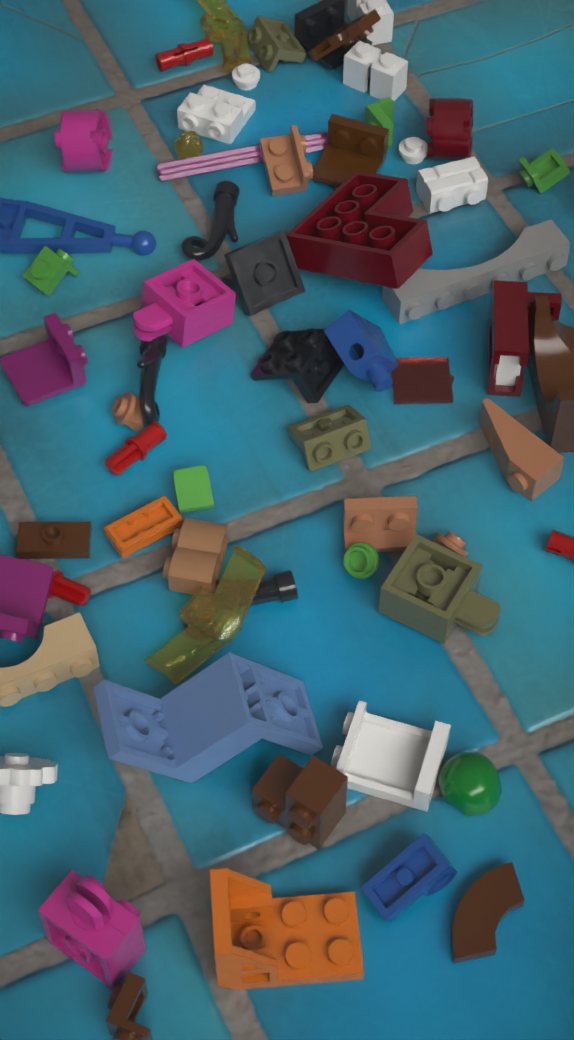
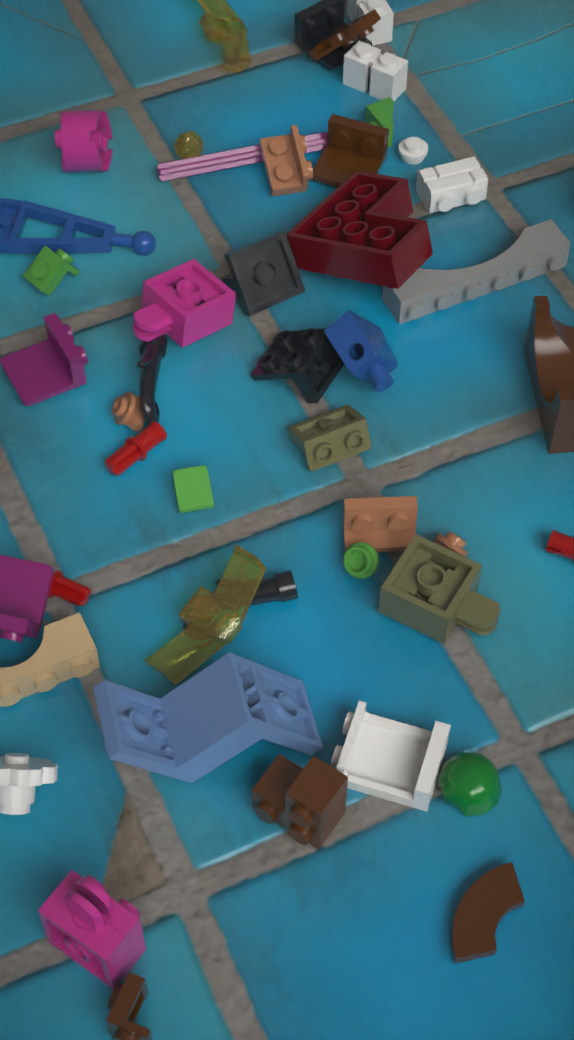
(53, 540): reddish brown plate -> none
(143, 526): orange plate -> none
(184, 54): red pin -> none
(197, 556): medium nougat brick -> none
(215, 113): white plate -> none
(225, 200): black plant -> none
(246, 76): white plate -> none
(273, 42): olive bracket -> none
(281, 939): orange bracket -> none
(412, 873): blue plate -> none
(422, 381): clear red piece -> none
(450, 128): dark red brick -> none
(509, 335): dark red brick -> none
(522, 457): nougat slope -> none
(544, 170): bright green bracket -> none

